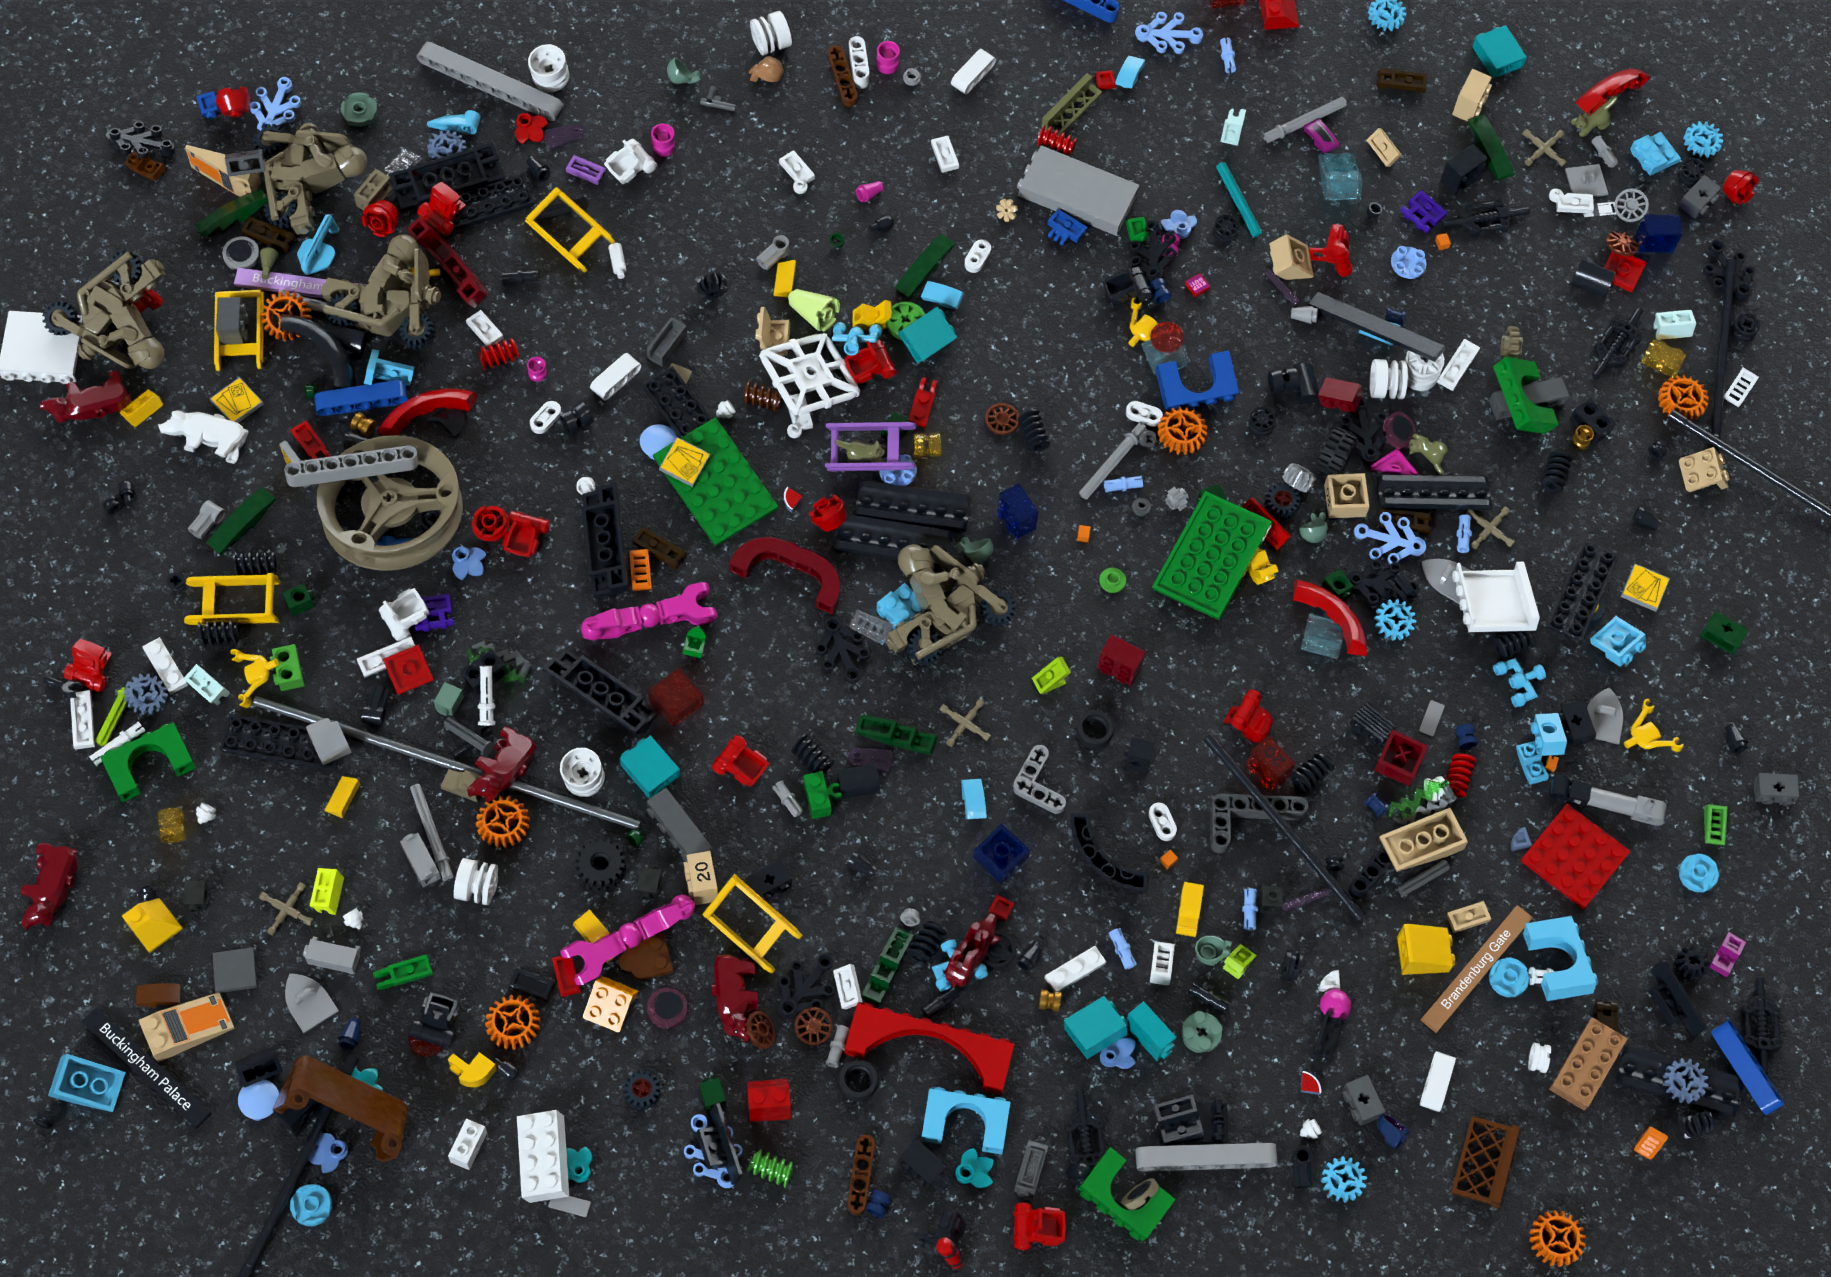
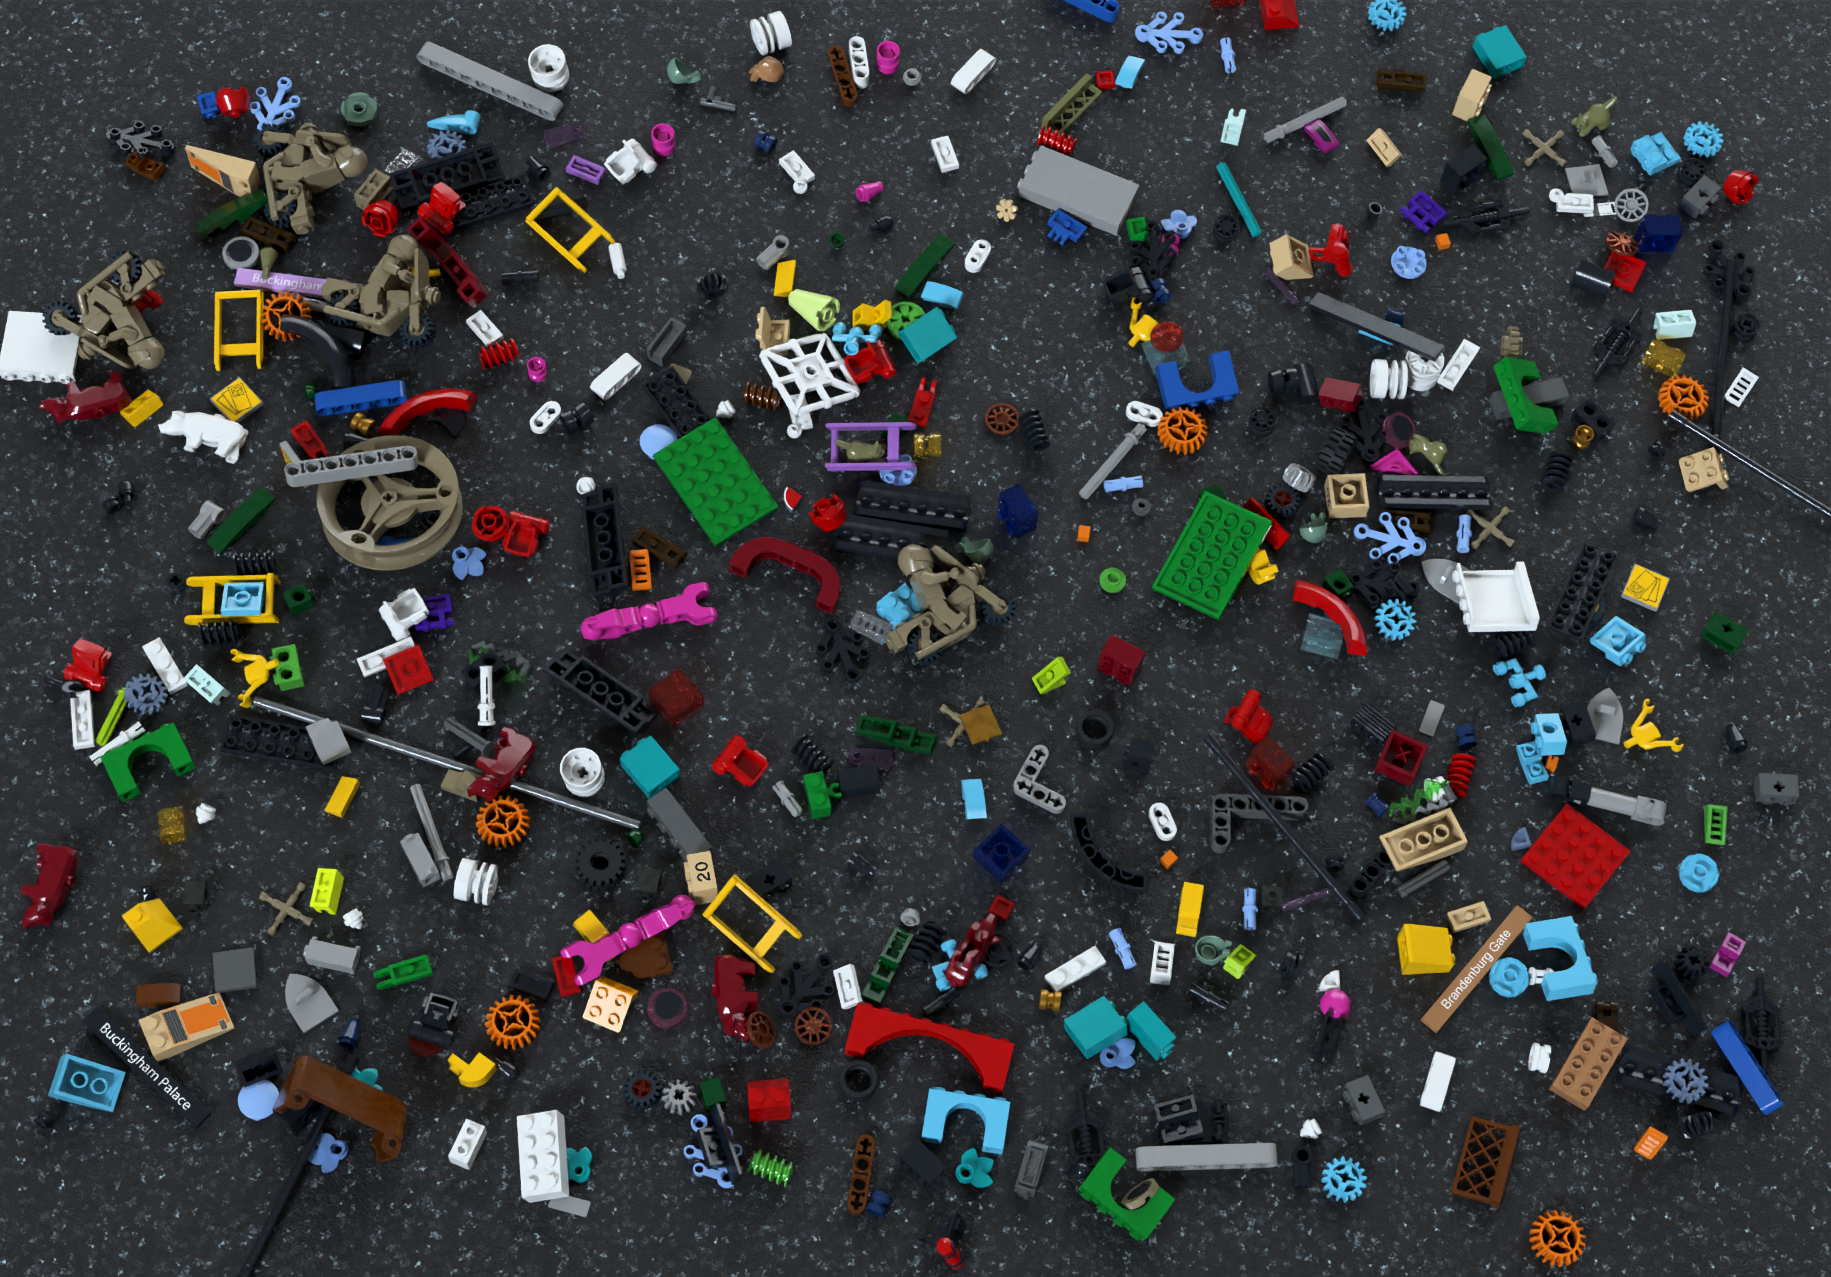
(231, 321): dark grey brick -> none
(243, 599): none -> medium azure plate
(245, 163): dark grey brick -> none
(311, 1205): medium azure tile -> none
(315, 254): medium azure piece -> none
(387, 370): medium azure bracket -> none
(448, 699): sand green brick -> none
(530, 130): red plate -> none
(670, 1097): none -> light grey gear
(684, 462): yellow tile -> none
(694, 642): green plate -> none
(765, 141): none -> dark blue wheel
(837, 1046): light grey pin -> none
(980, 725): none -> pearl gold piece
(1038, 1225): red piece -> none
(1142, 438): dark grey bush -> none
(1177, 498): light grey gear -> none
(1190, 1034): sand green plate -> none
(1197, 285): tile -> none
(1306, 314): light grey cone -> none
(1310, 1084): red tile -> none
(1340, 176): clear light blue slope -> none
(1392, 1130): dark blue rock -> none
(1610, 86): red brick -> none

